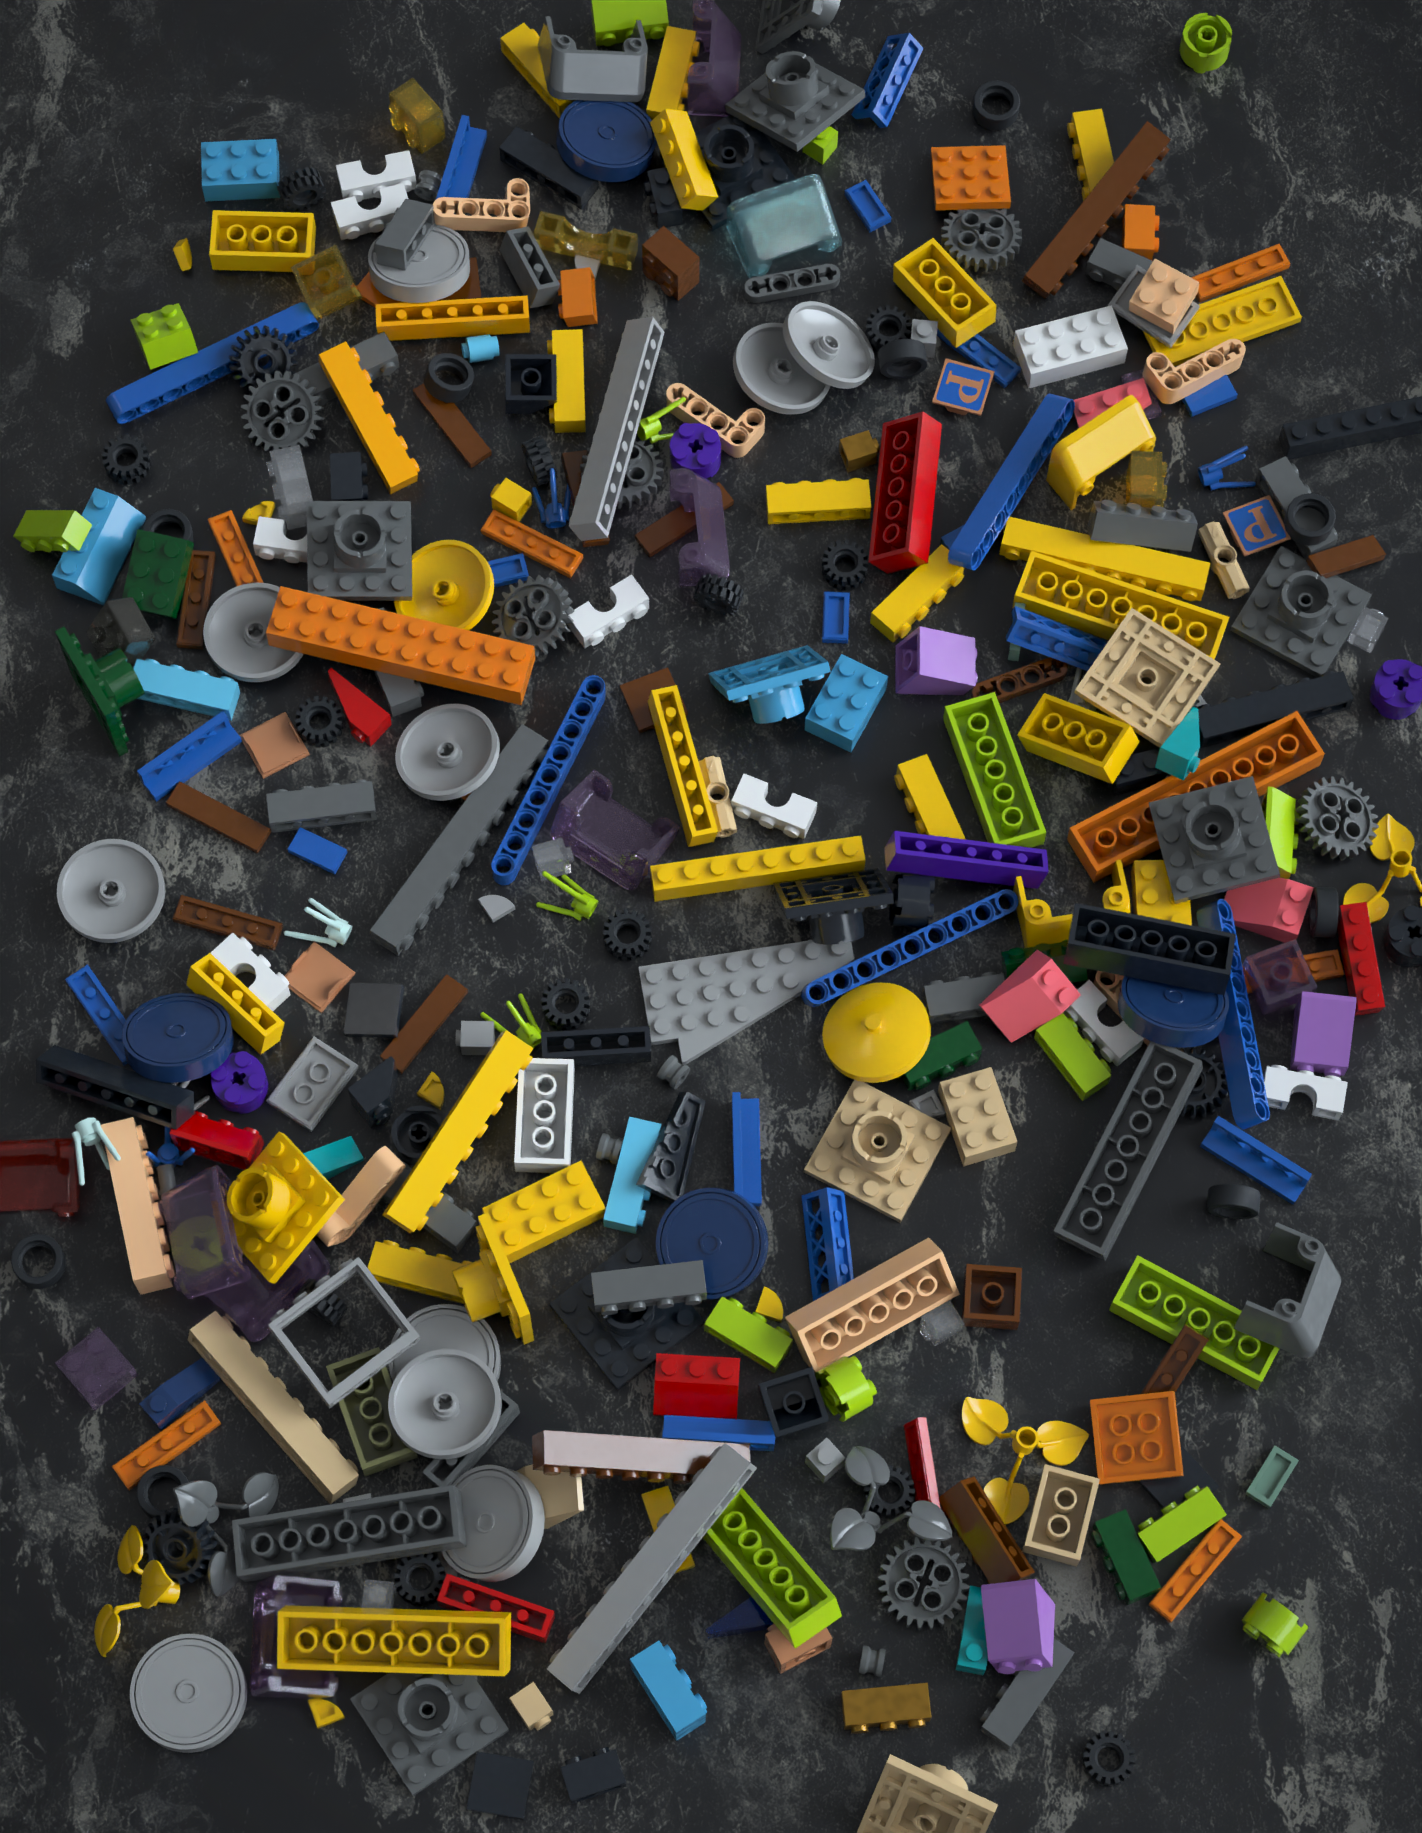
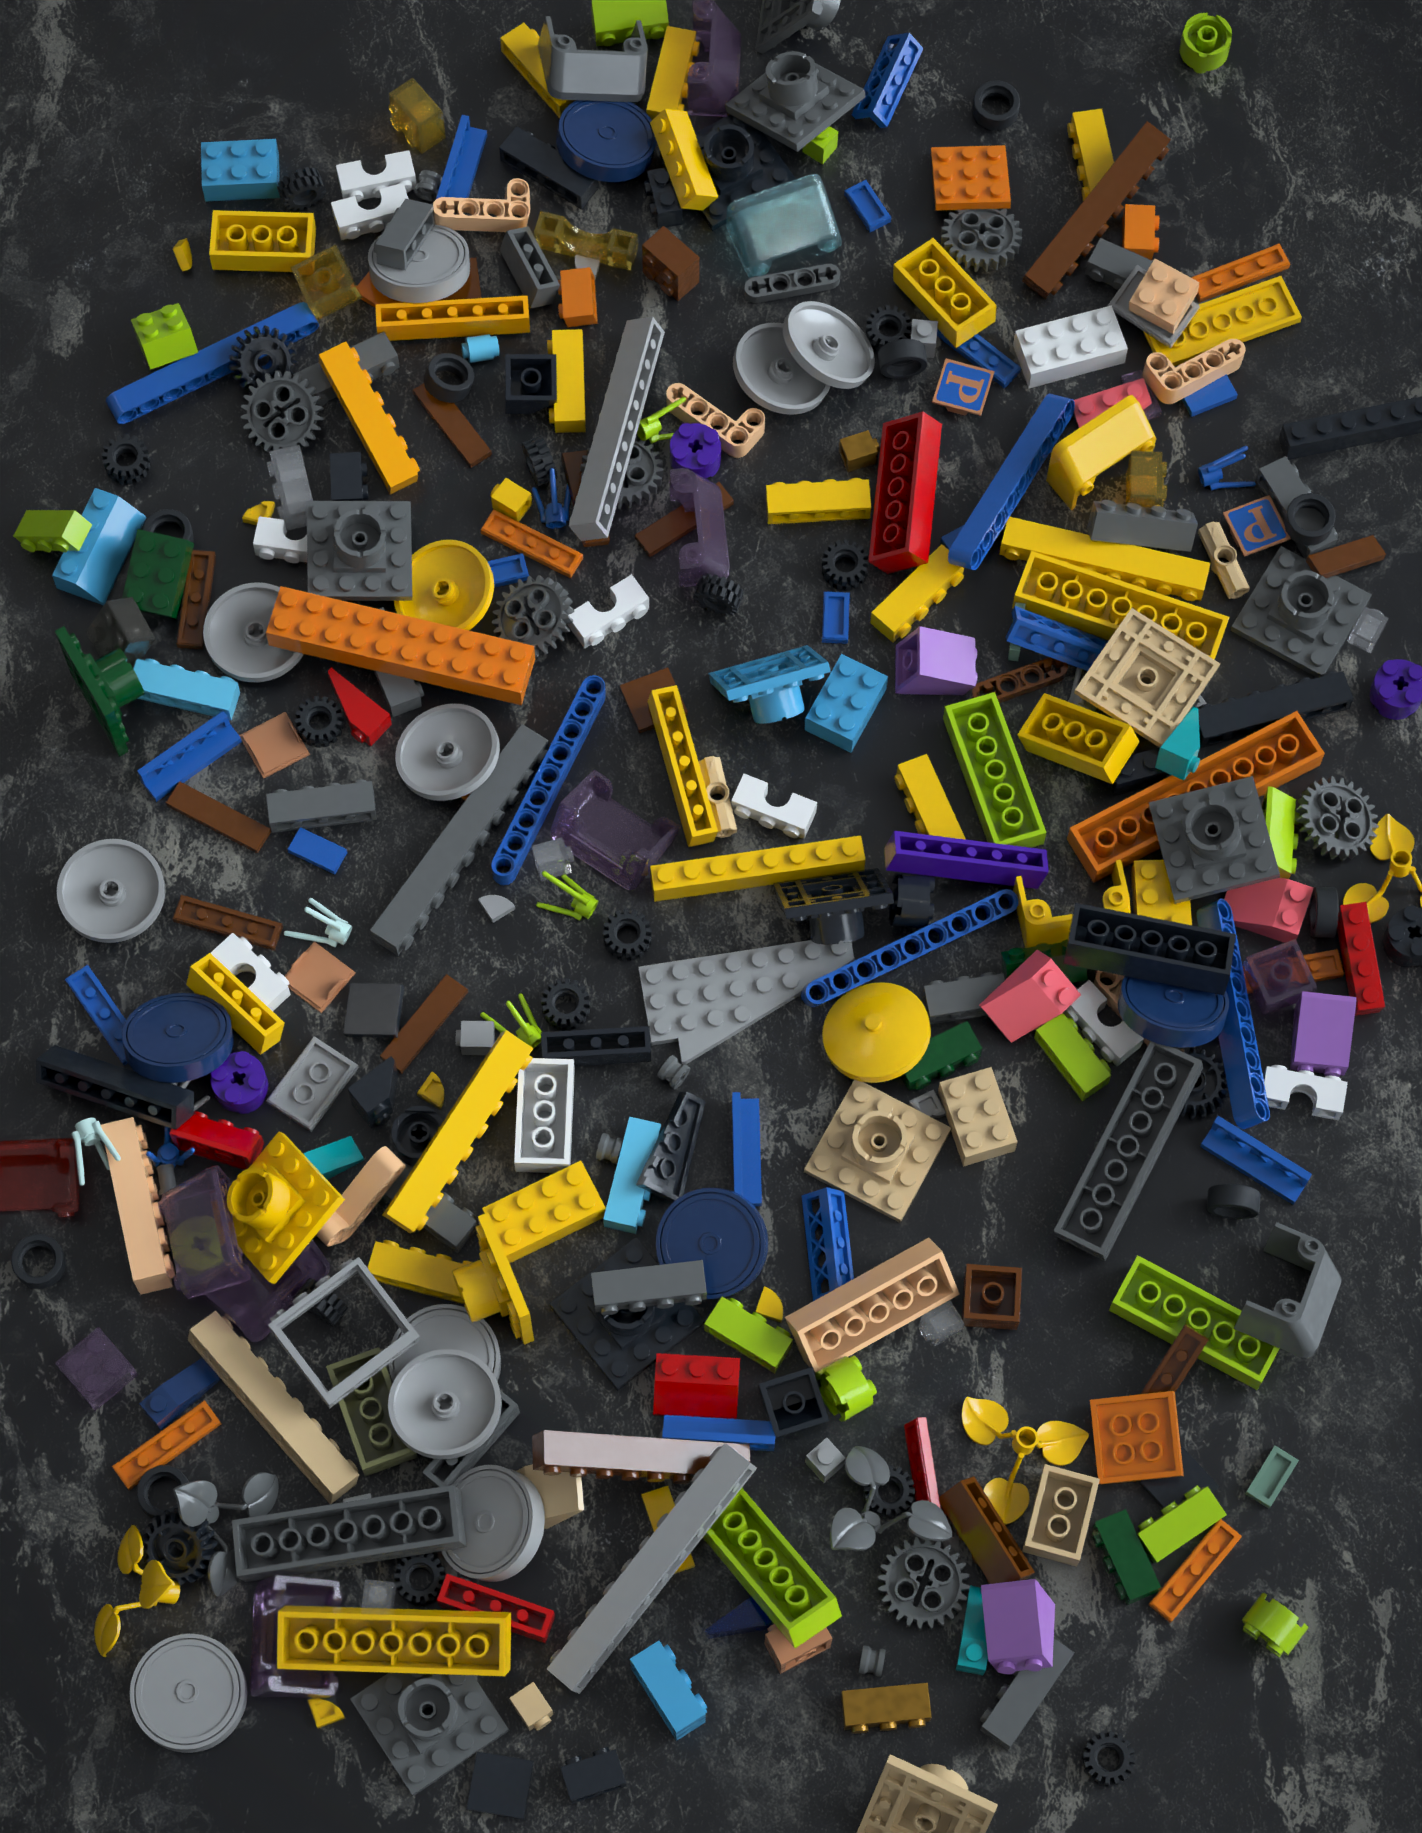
(234, 549): orange tile -> none

